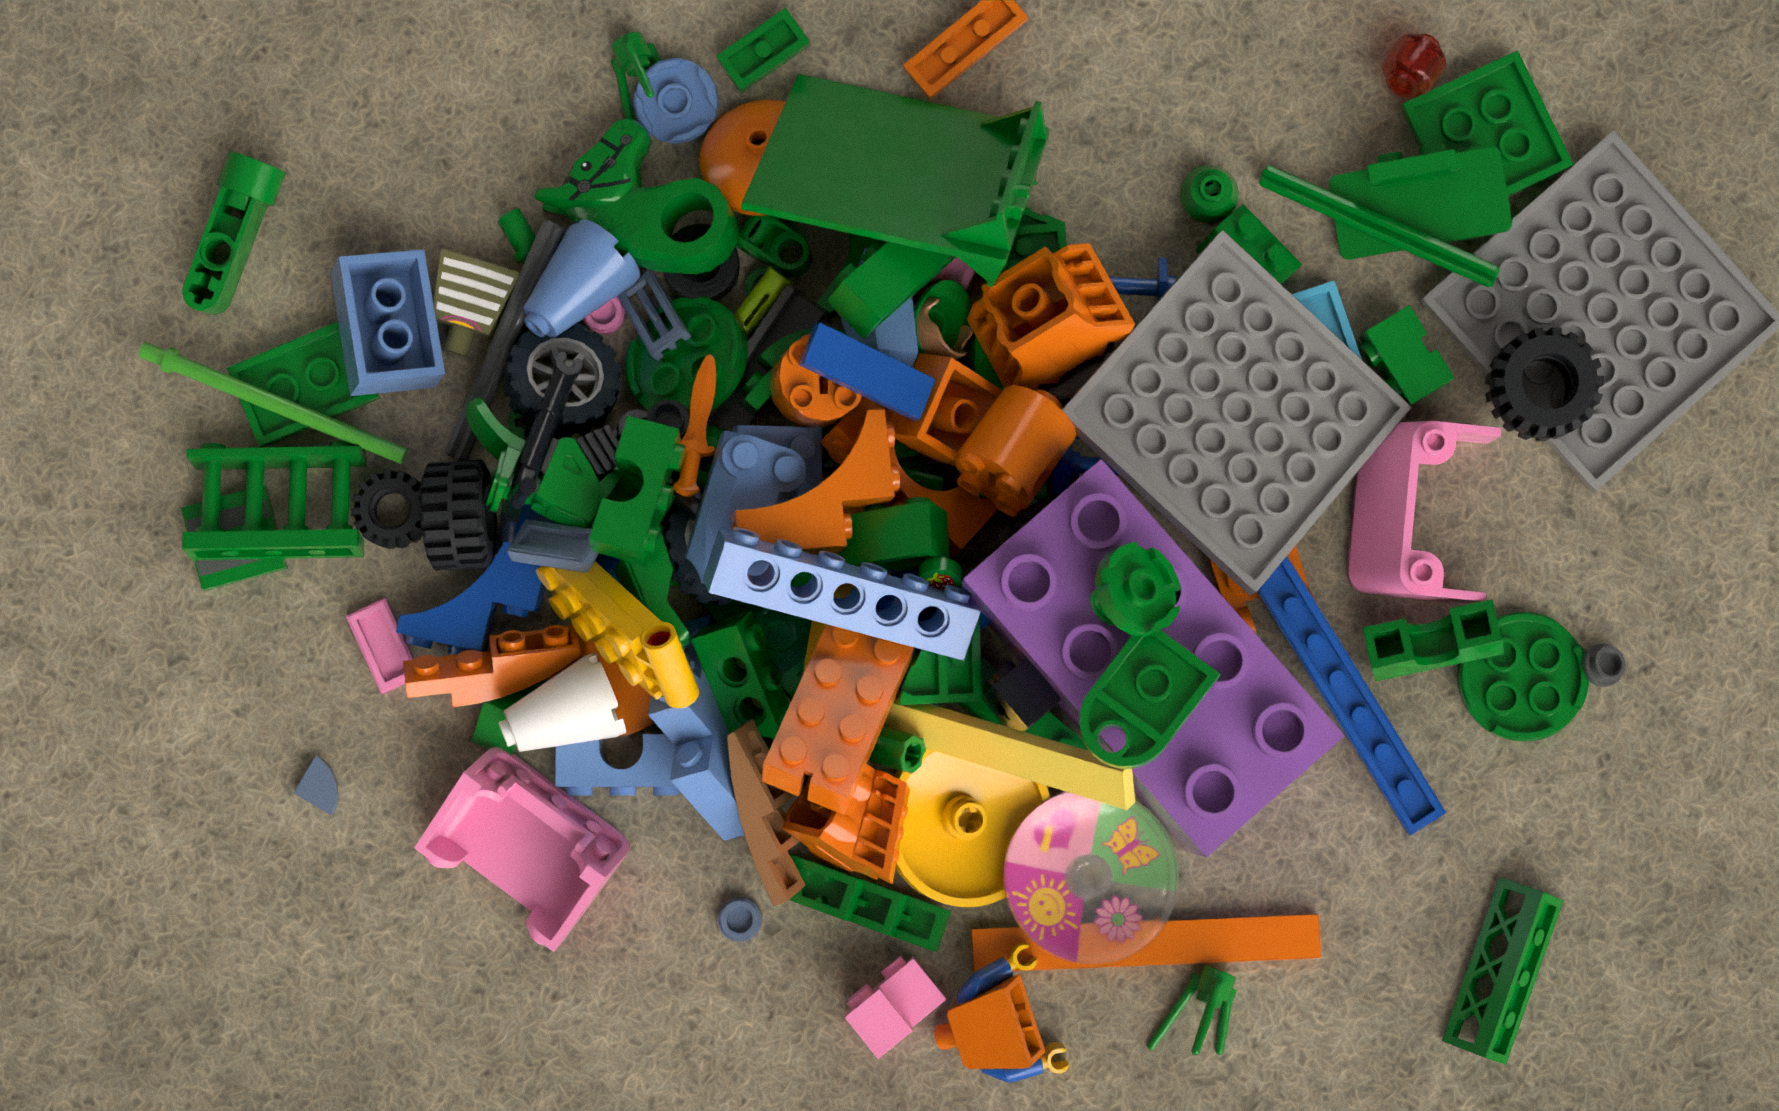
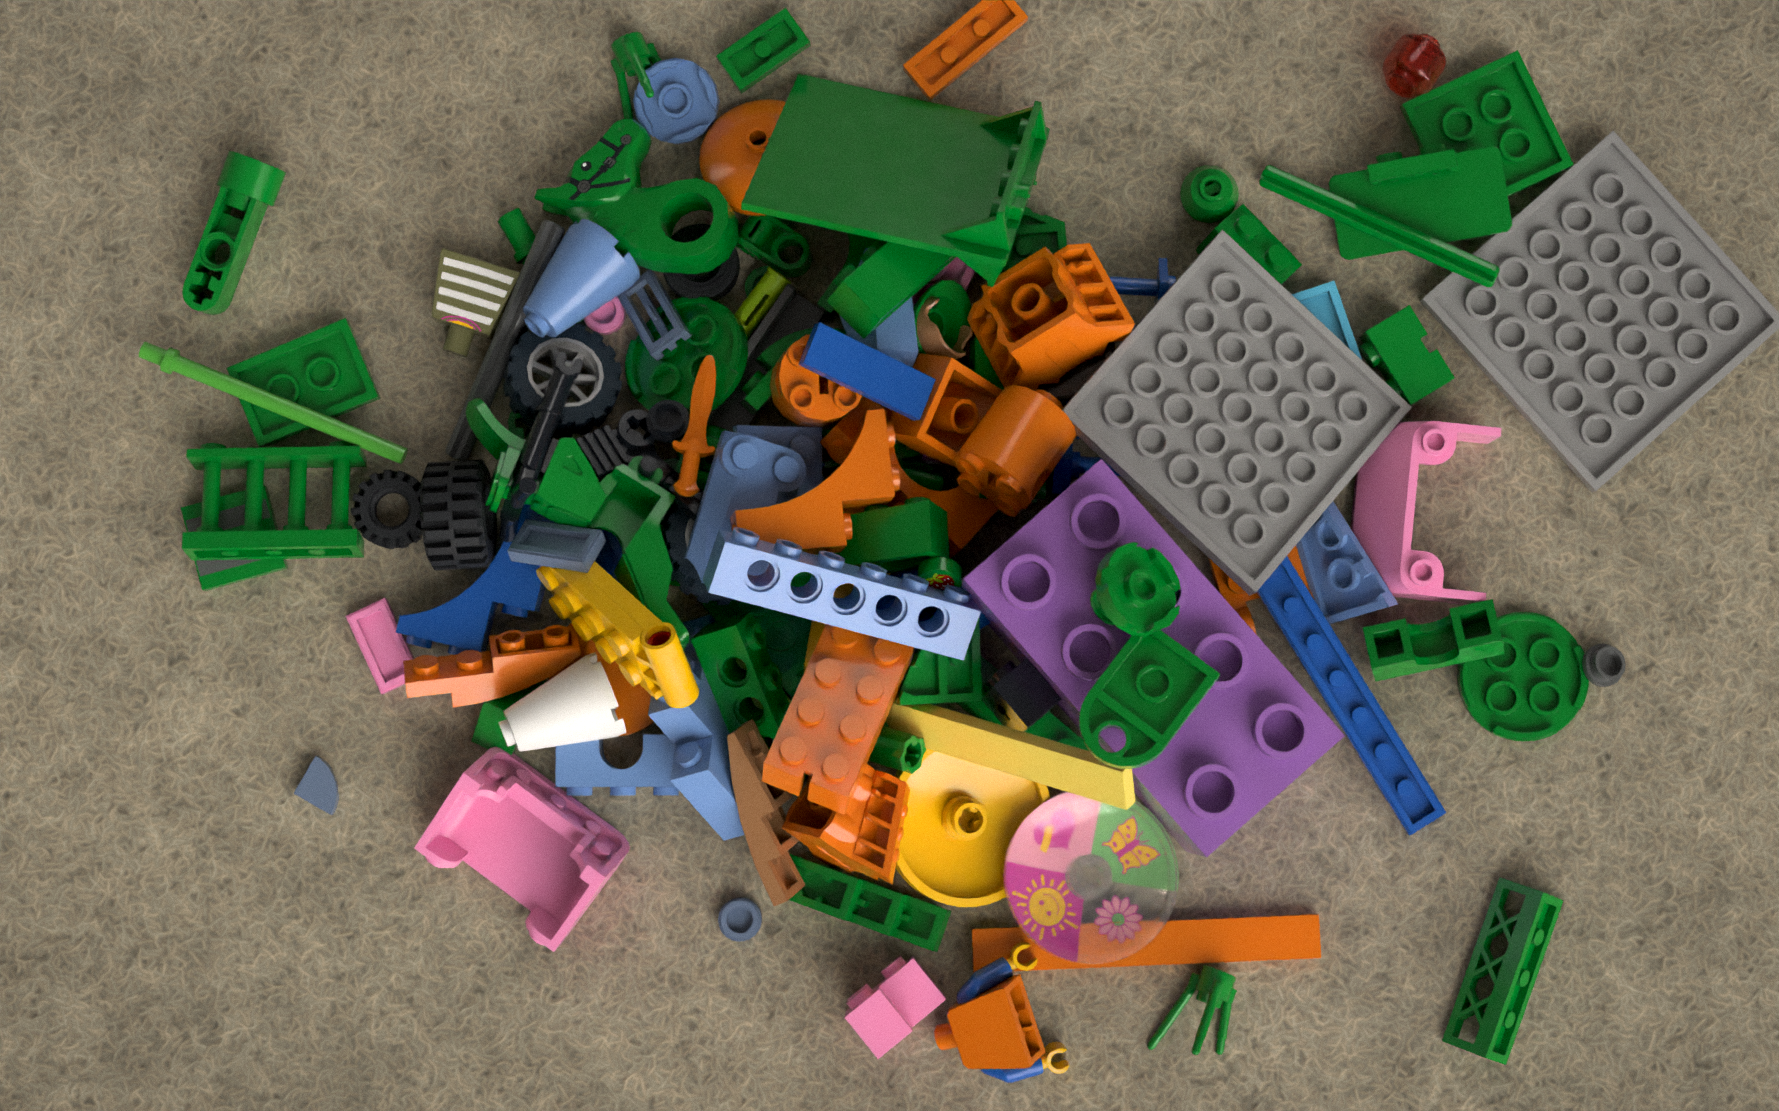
(387, 322): medium blue brick -> none
(629, 527): green arch -> none
(1340, 570): none -> medium blue wing
(1573, 364): black tyre -> none

